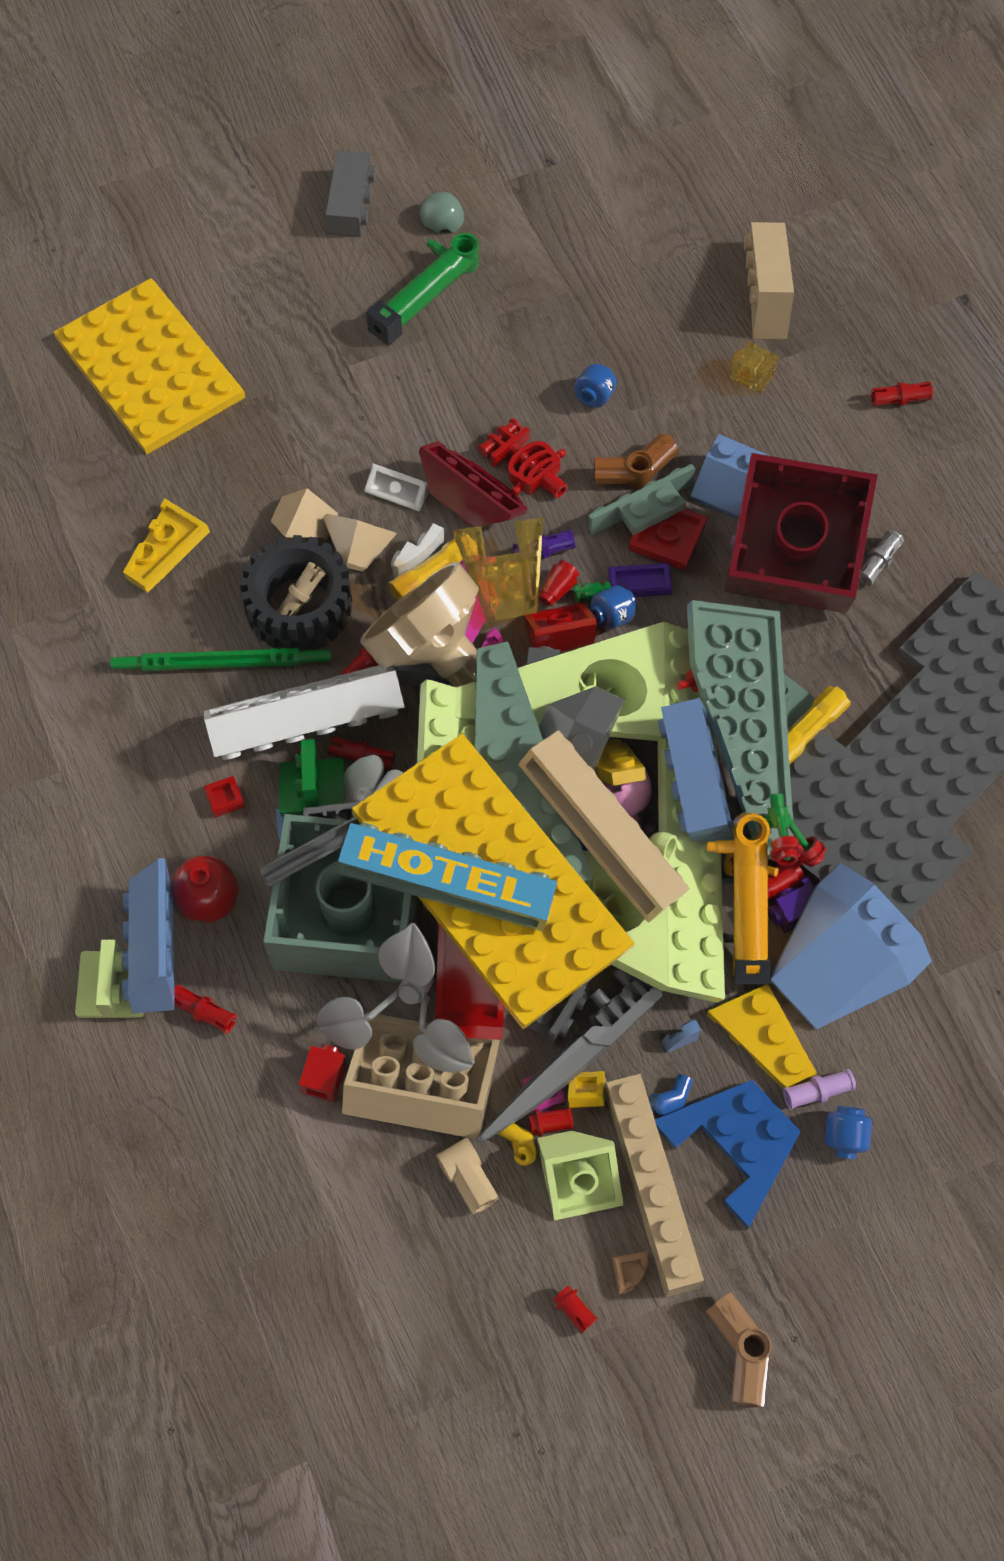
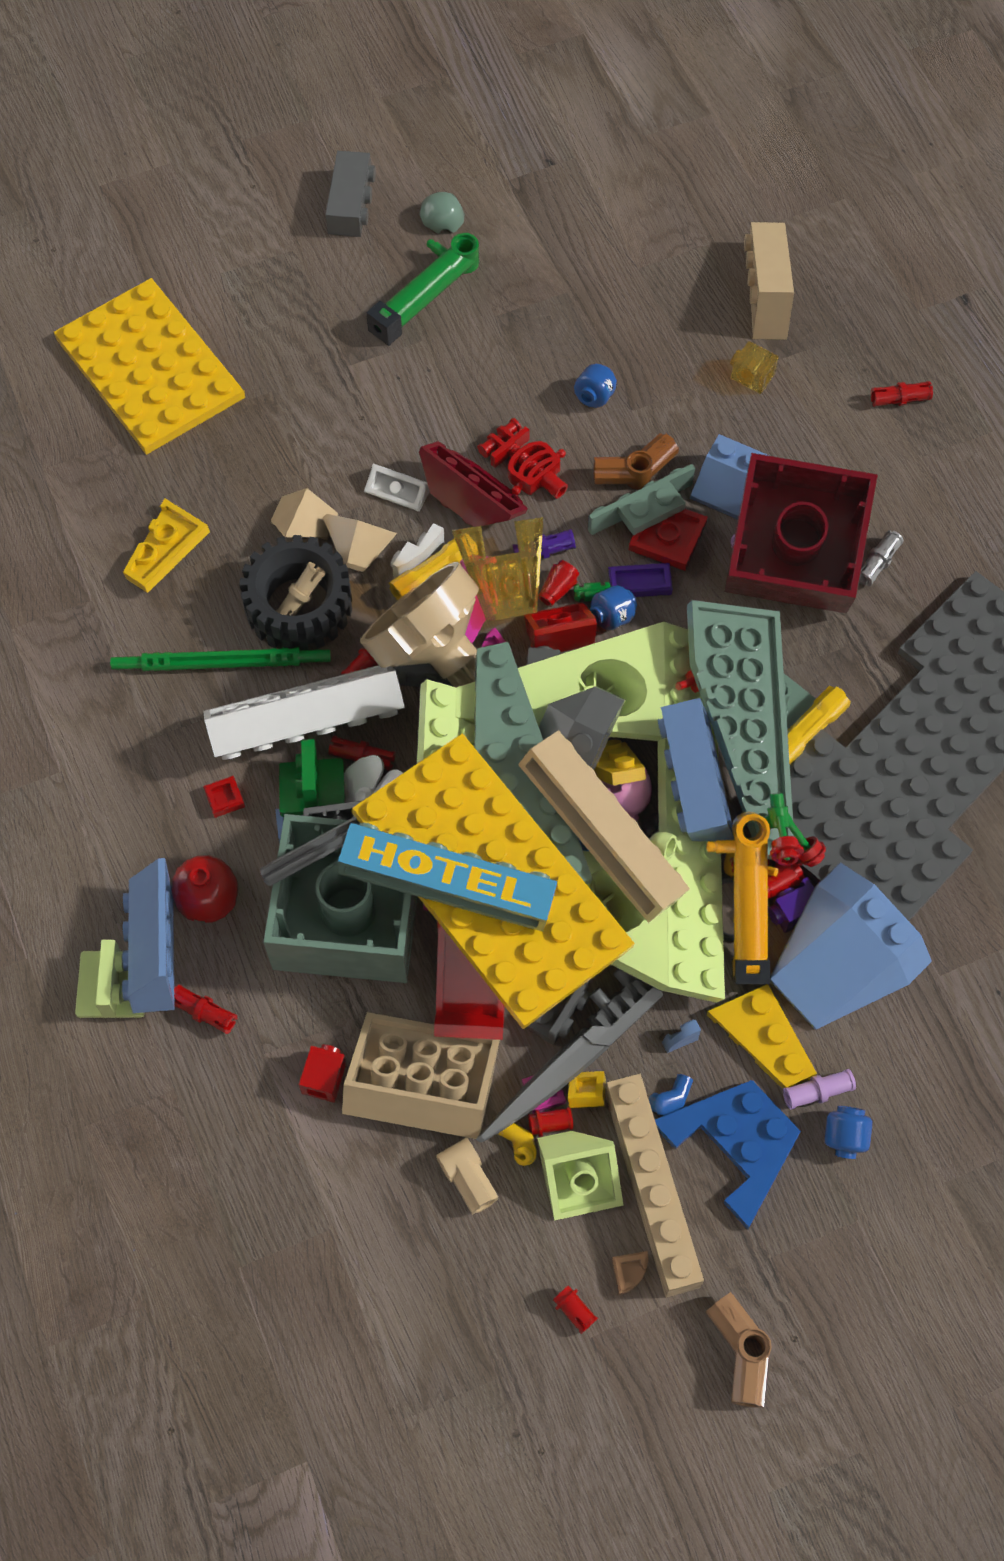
(408, 958): light grey plant -> none

